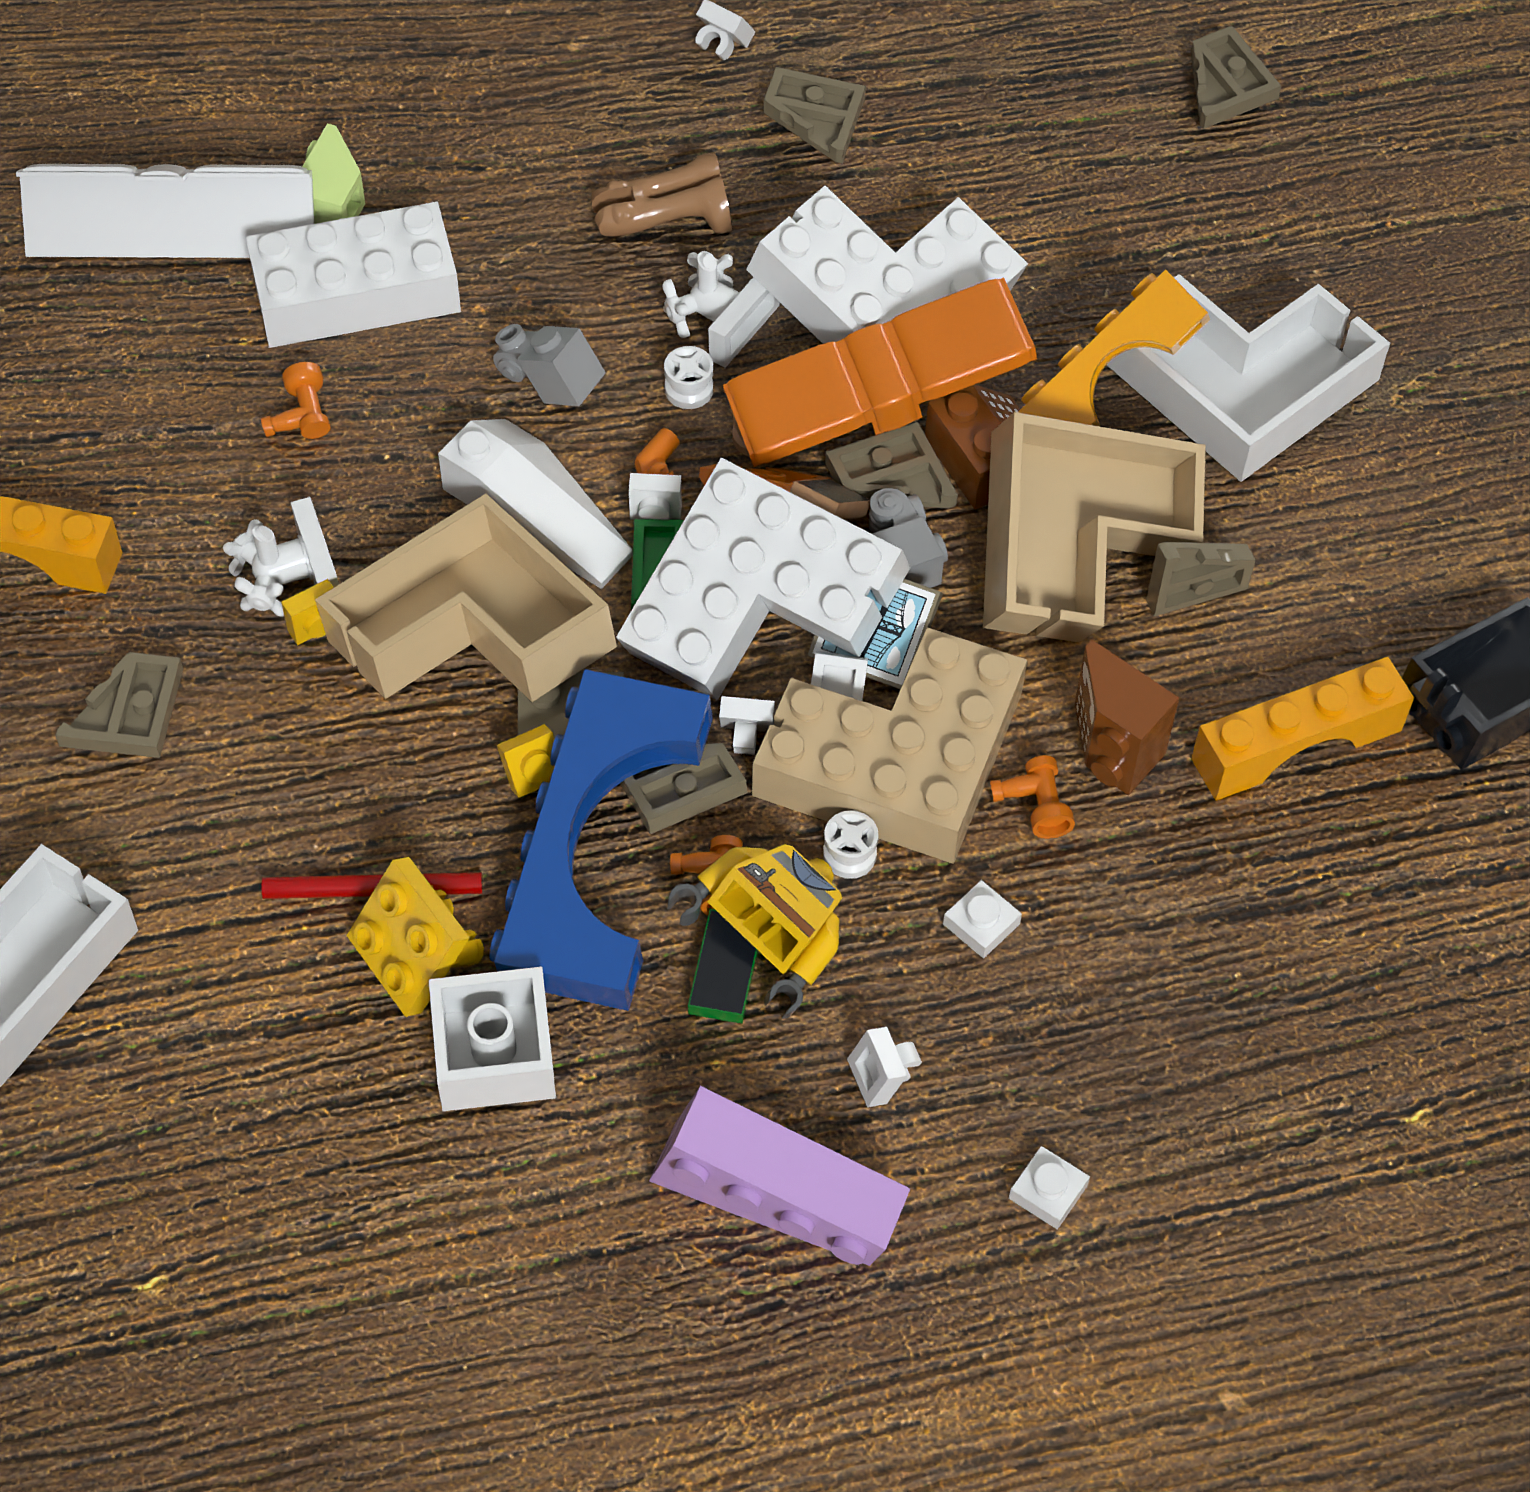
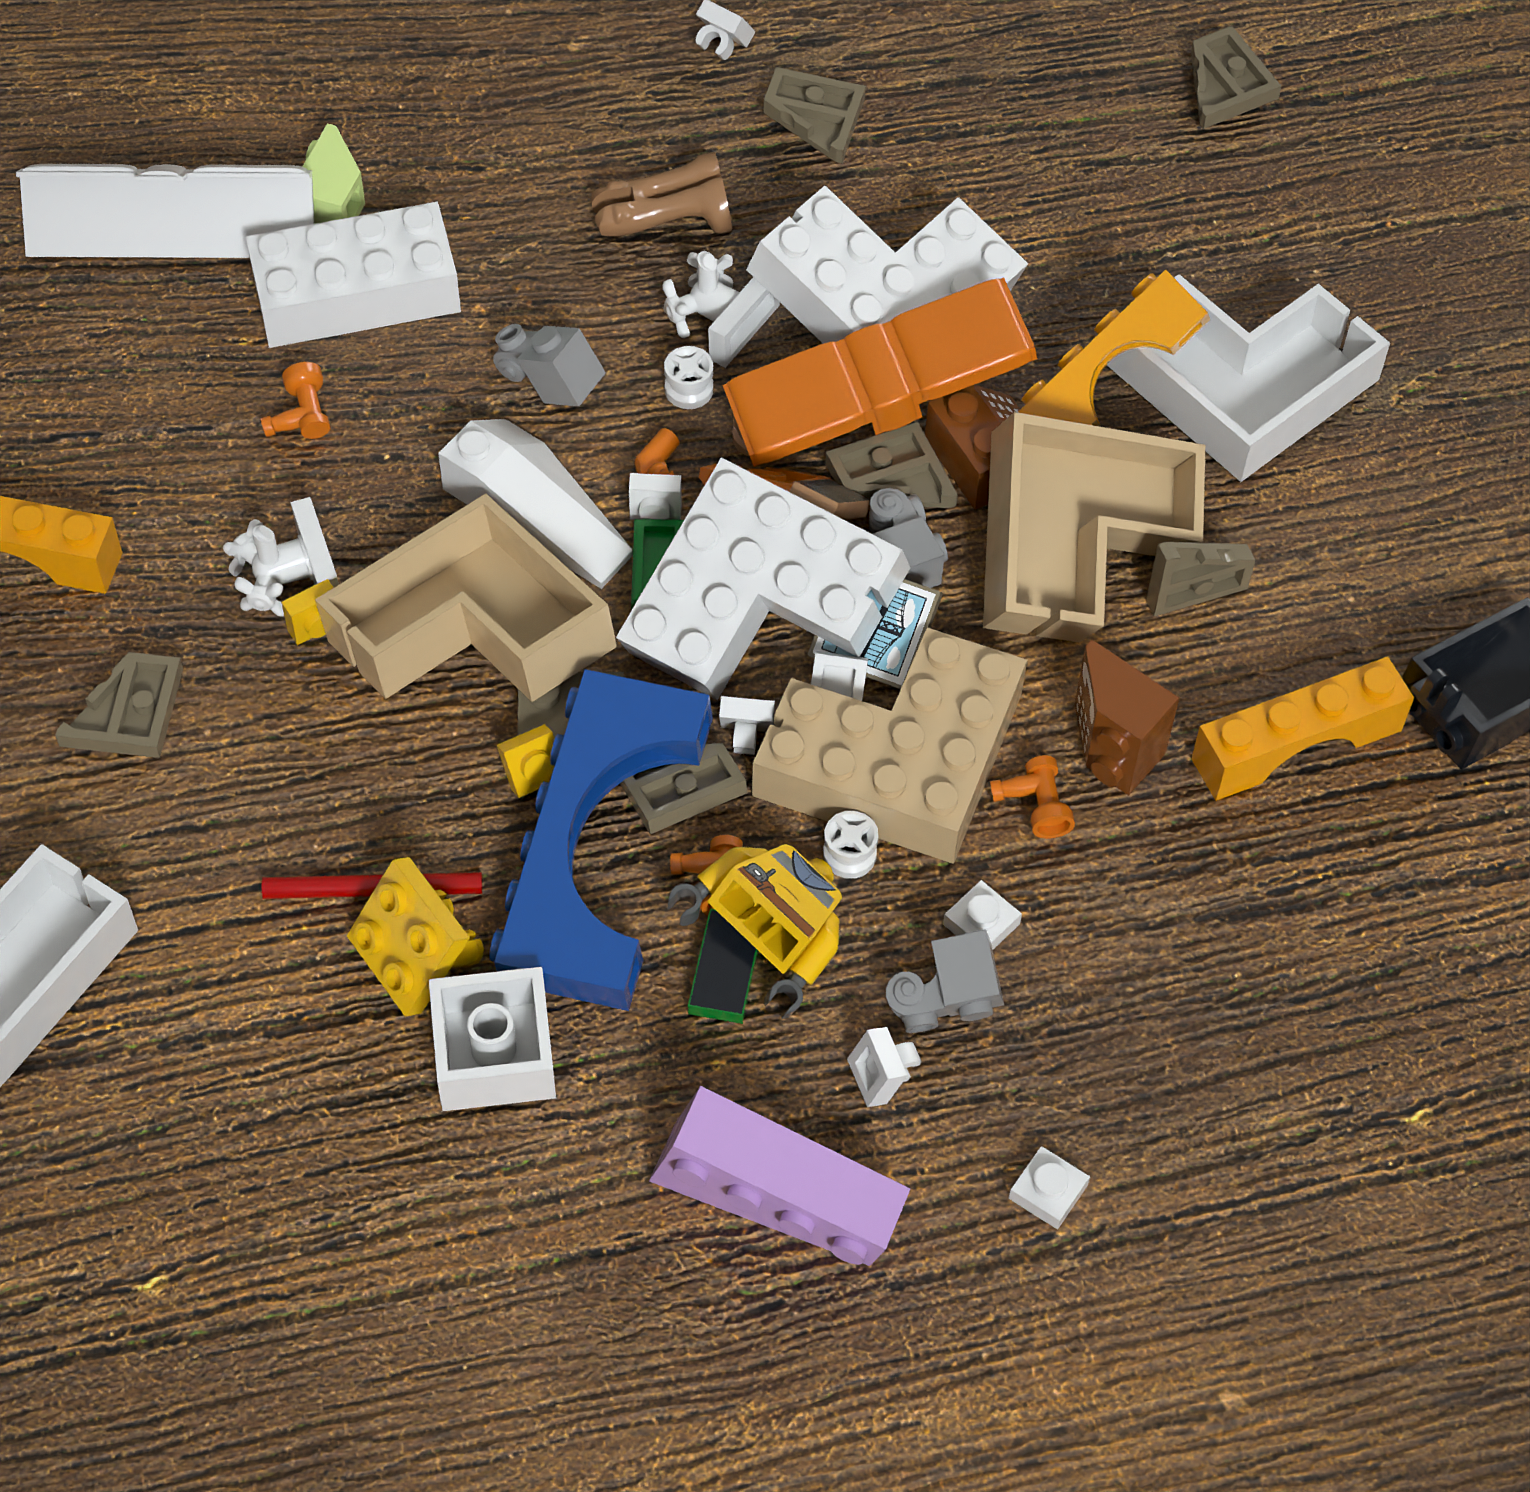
(962, 986): none -> light grey brick

